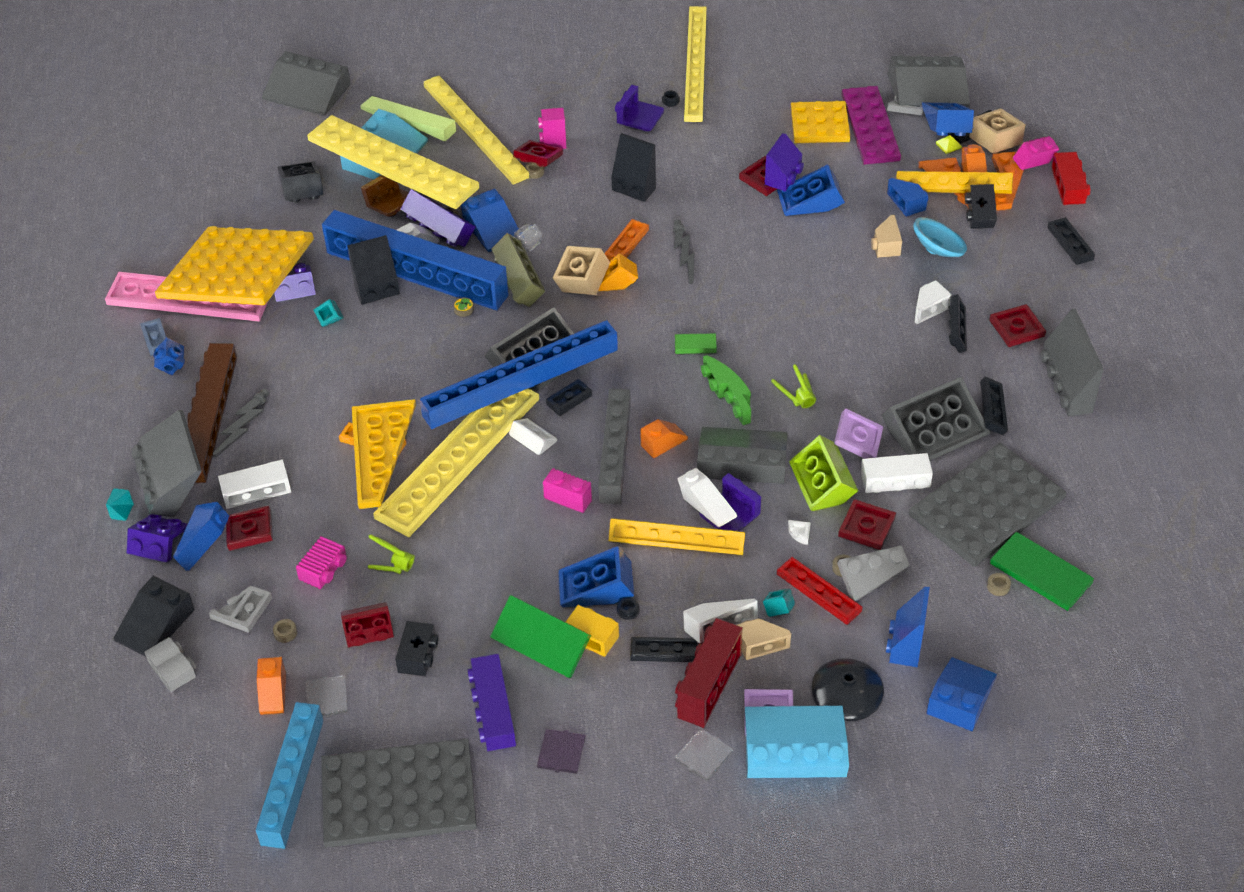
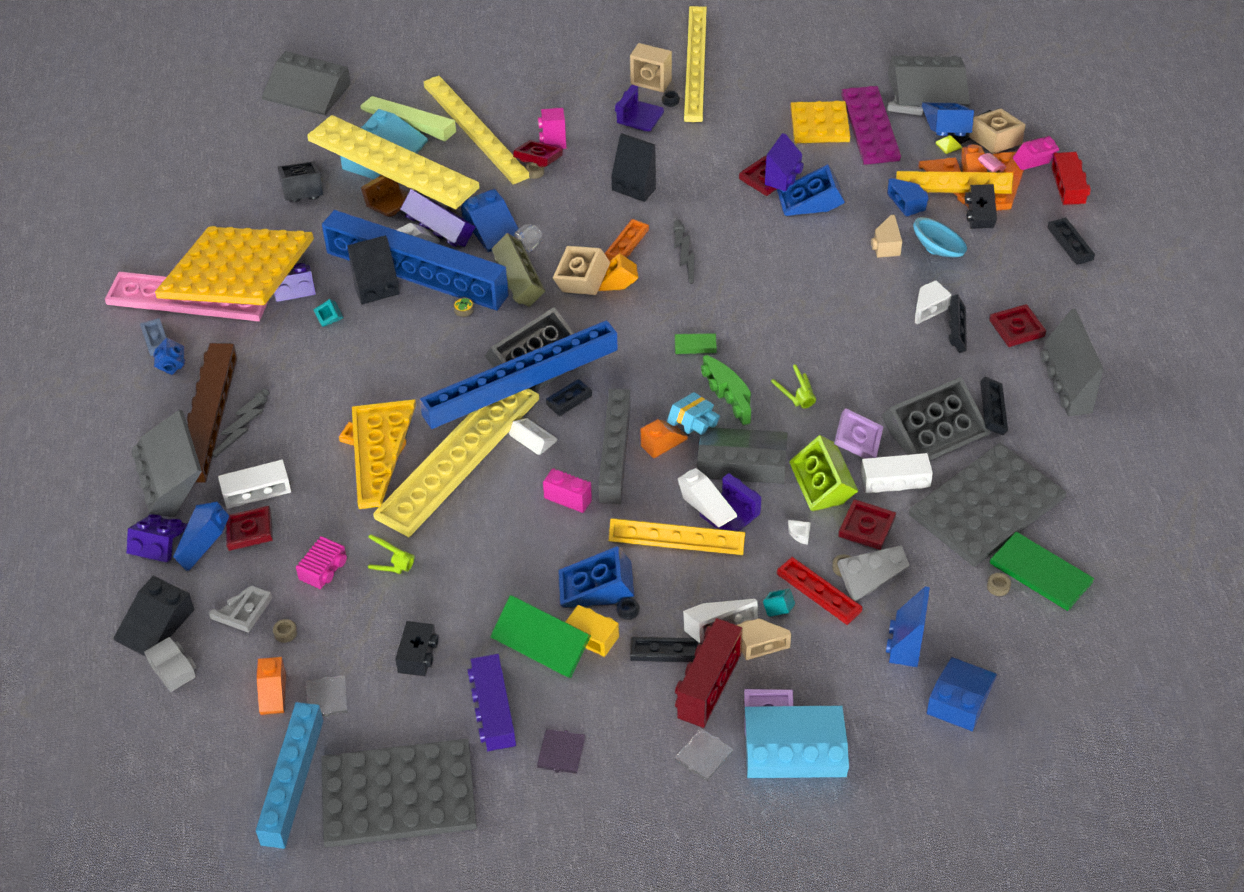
(119, 504): teal slope -> none
(367, 624): dark red slope -> none
(651, 67): none -> tan brick
(693, 413): none -> medium azure hips
(858, 697): black dish -> none
(991, 162): none -> bright pink slope

